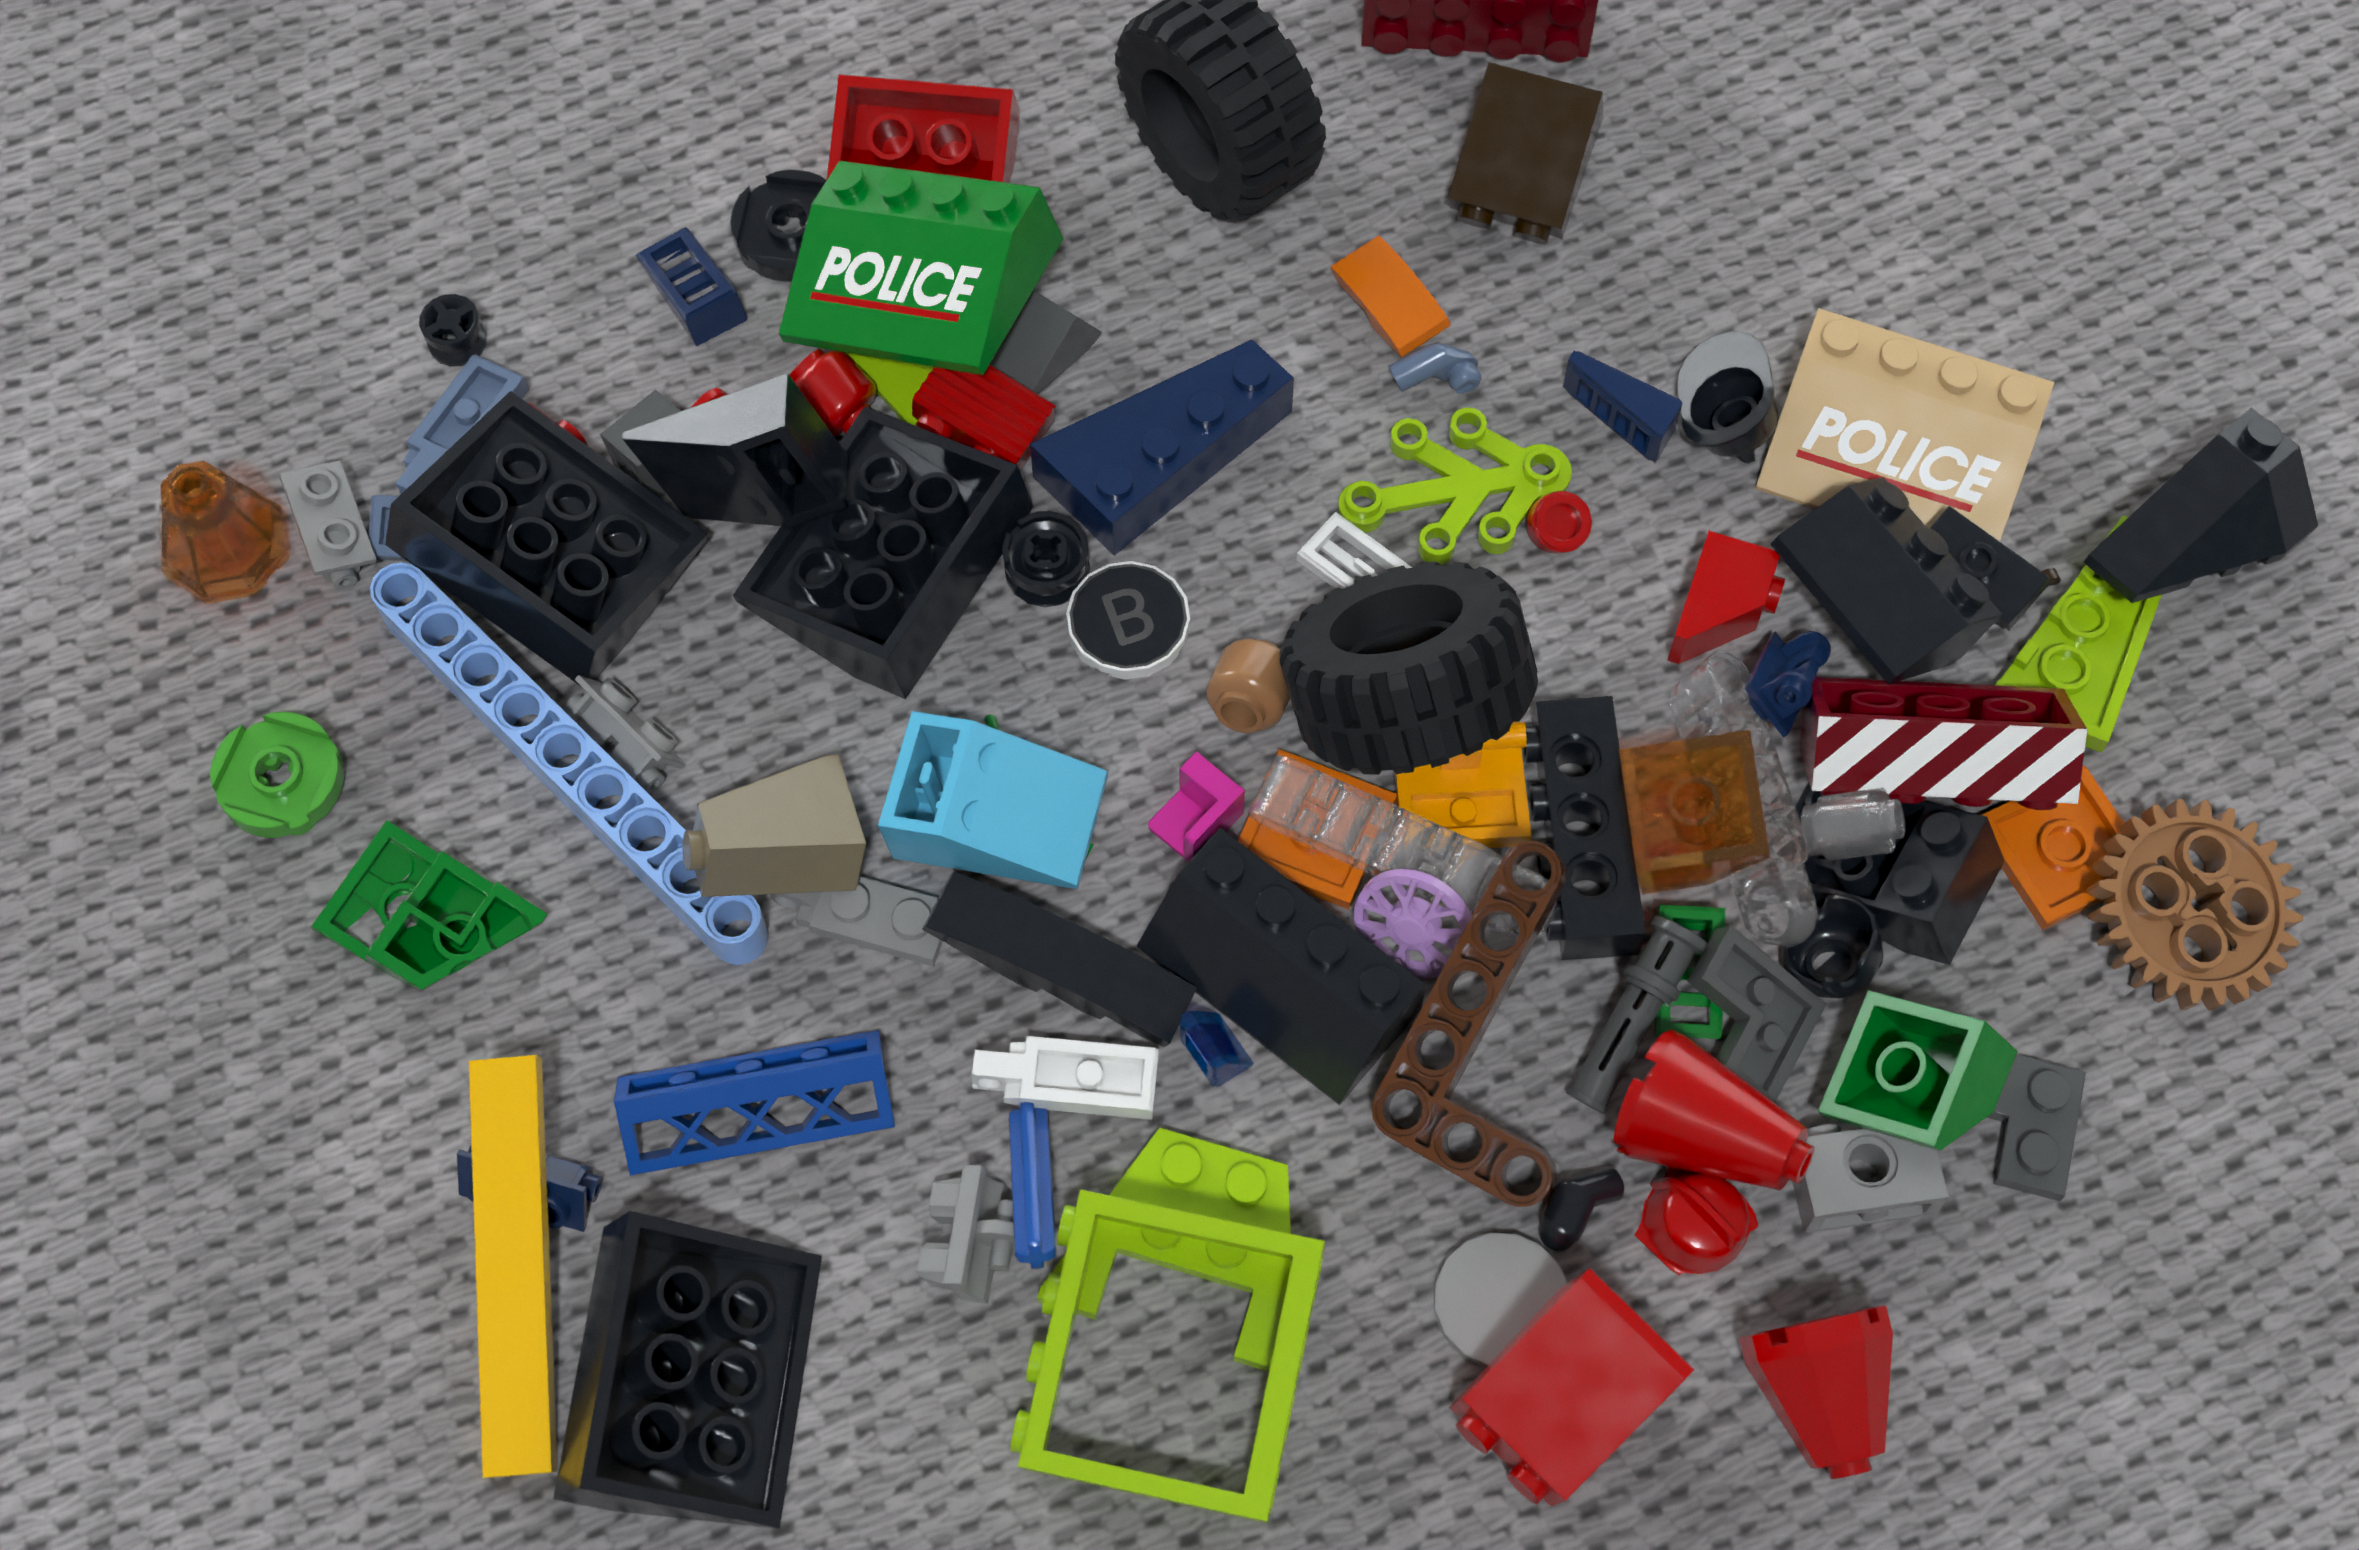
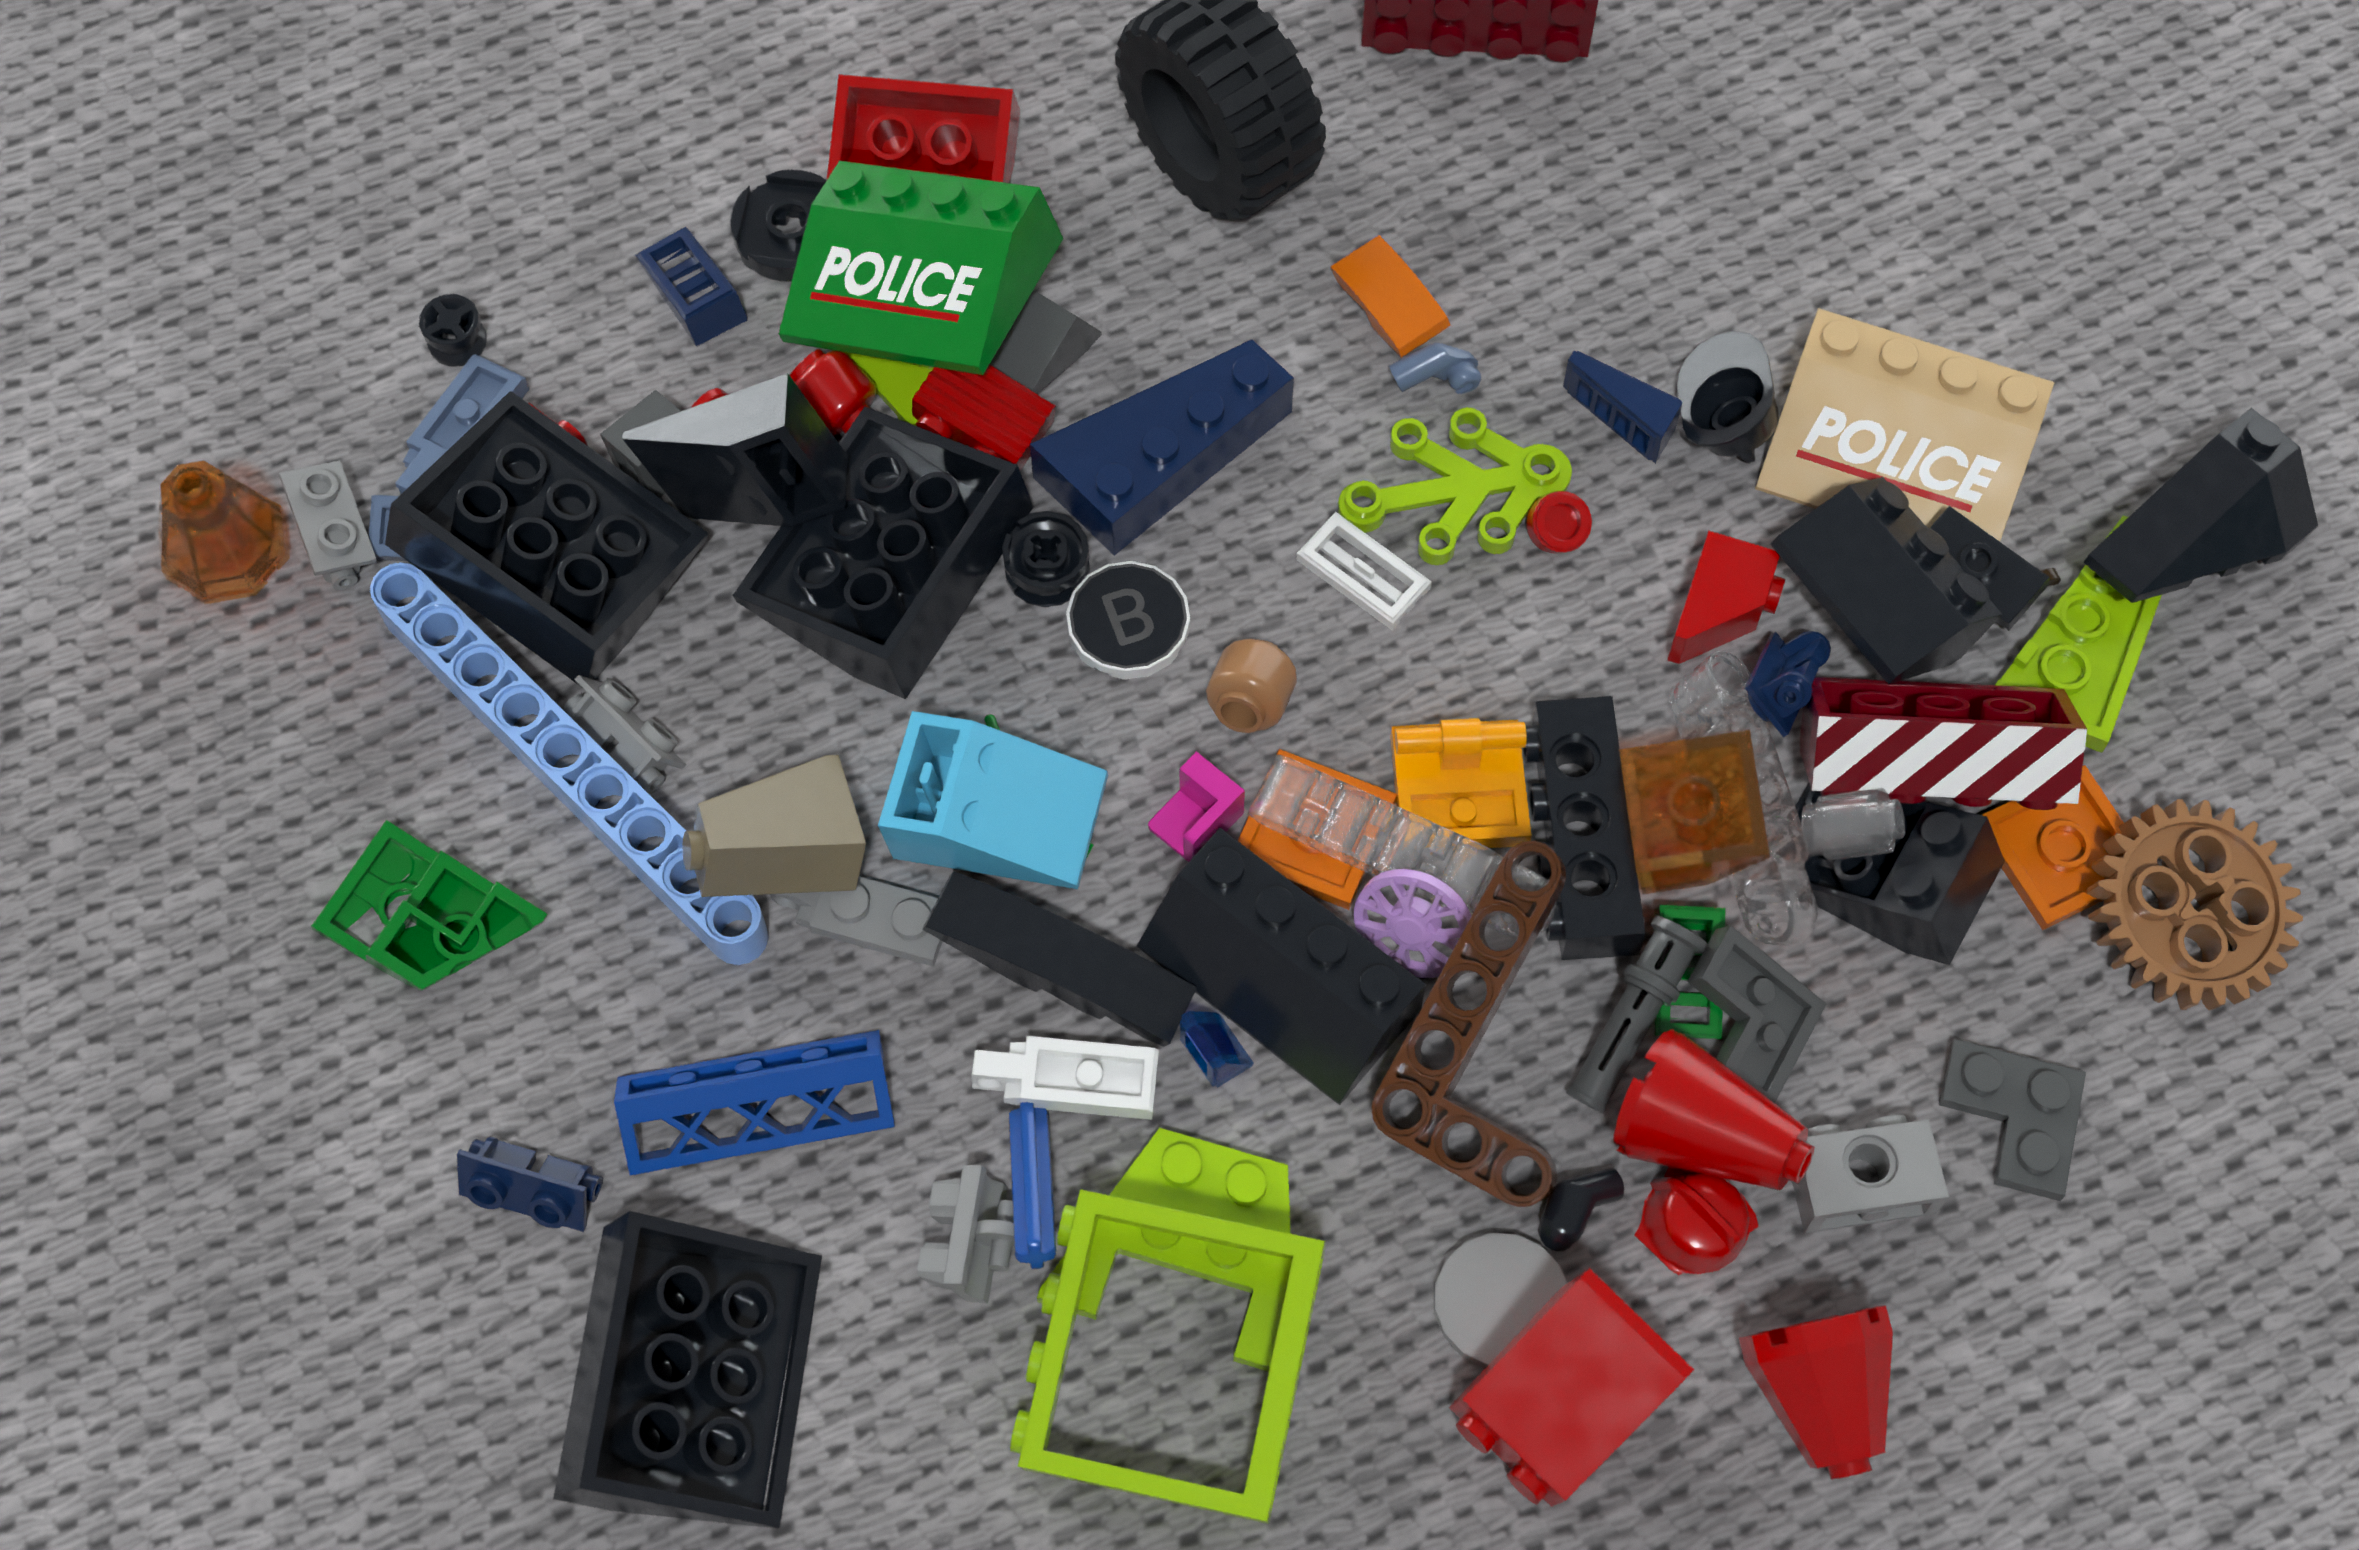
(298, 802): bright green plate -> none
(512, 1267): yellow tile -> none
(1409, 667): black tyre -> none
(1525, 153): dark brown slope -> none
(1853, 935): black hair -> none
(1917, 1072): green slope -> none

